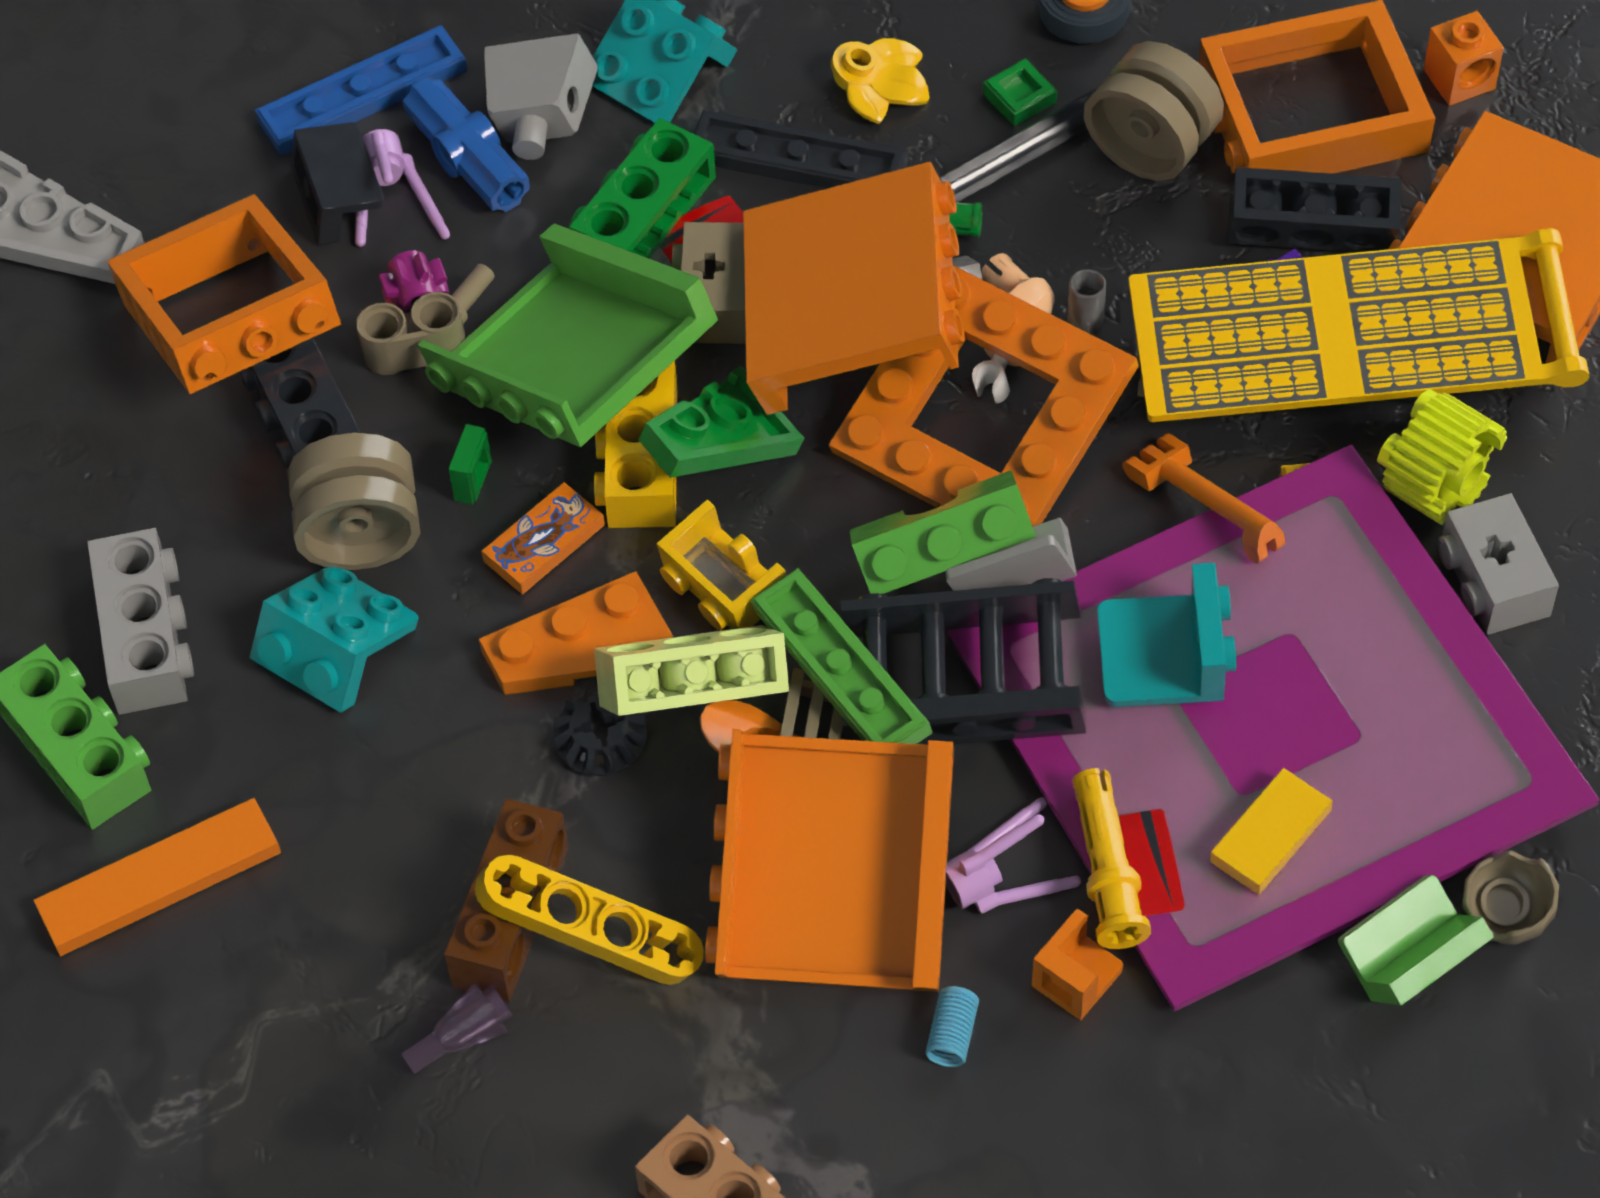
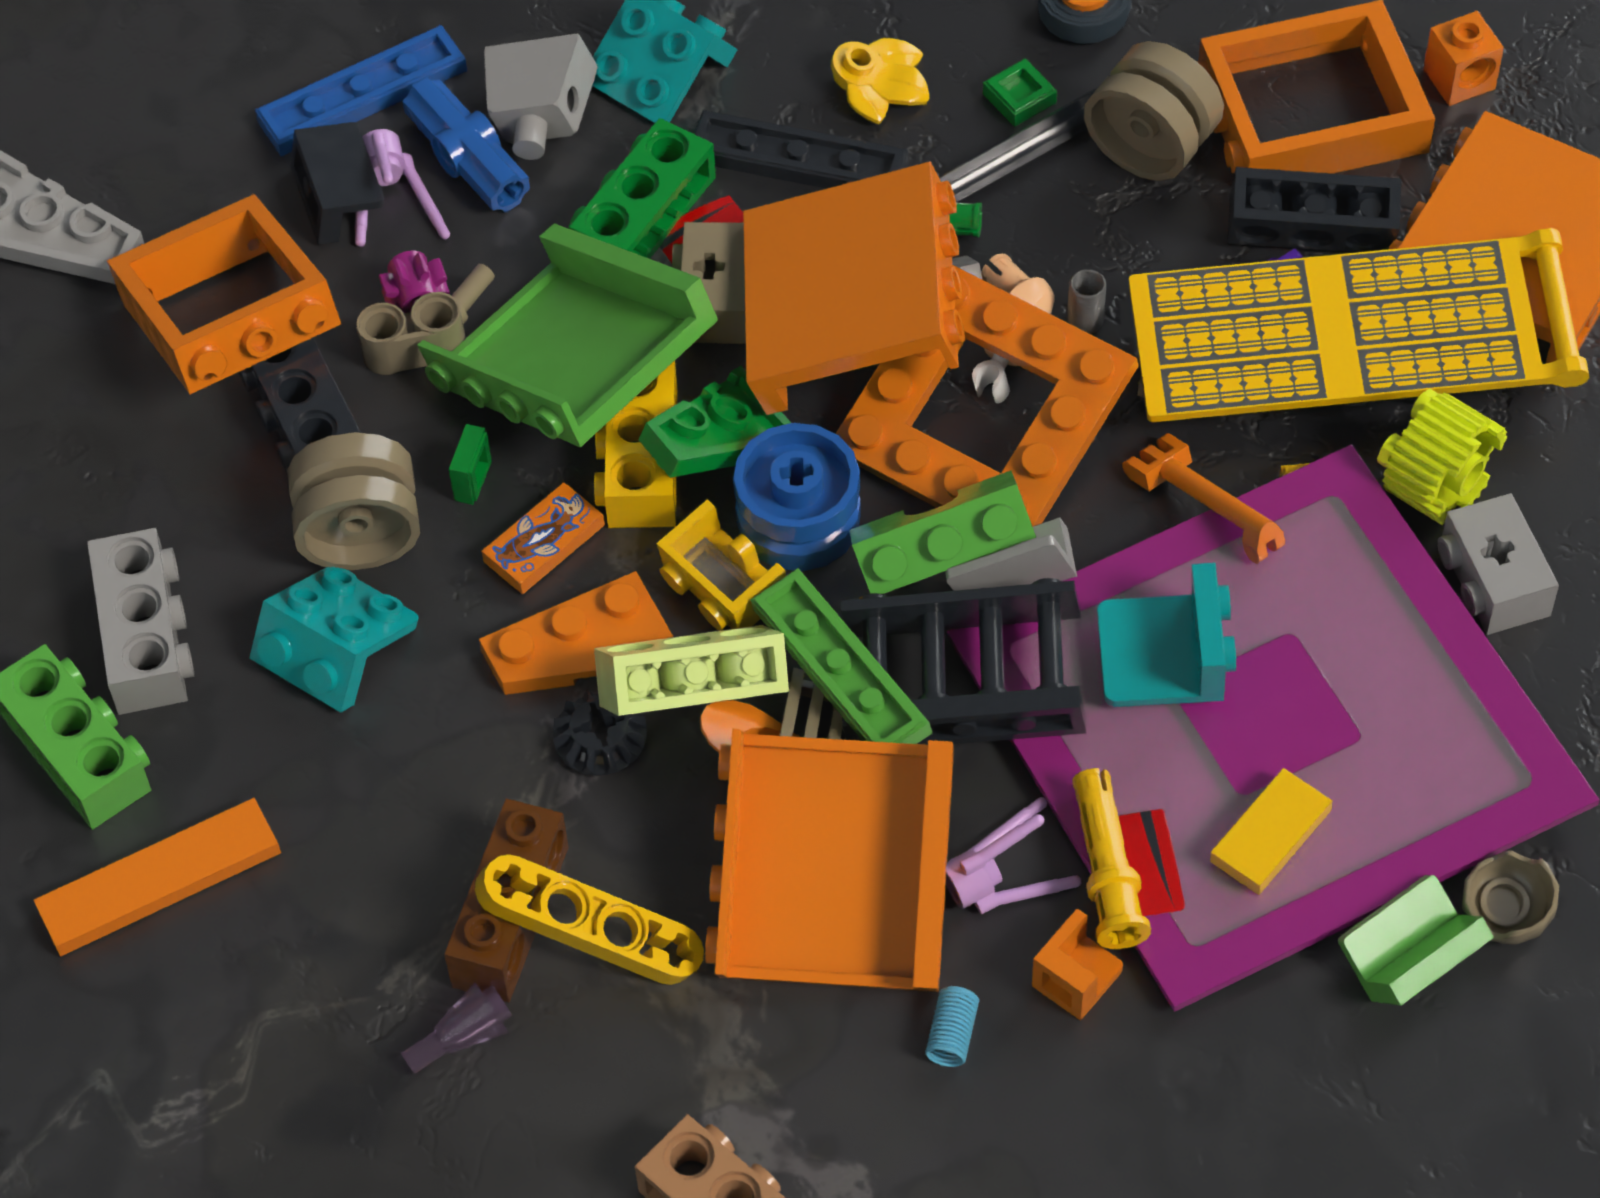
(797, 495): none -> blue wheel

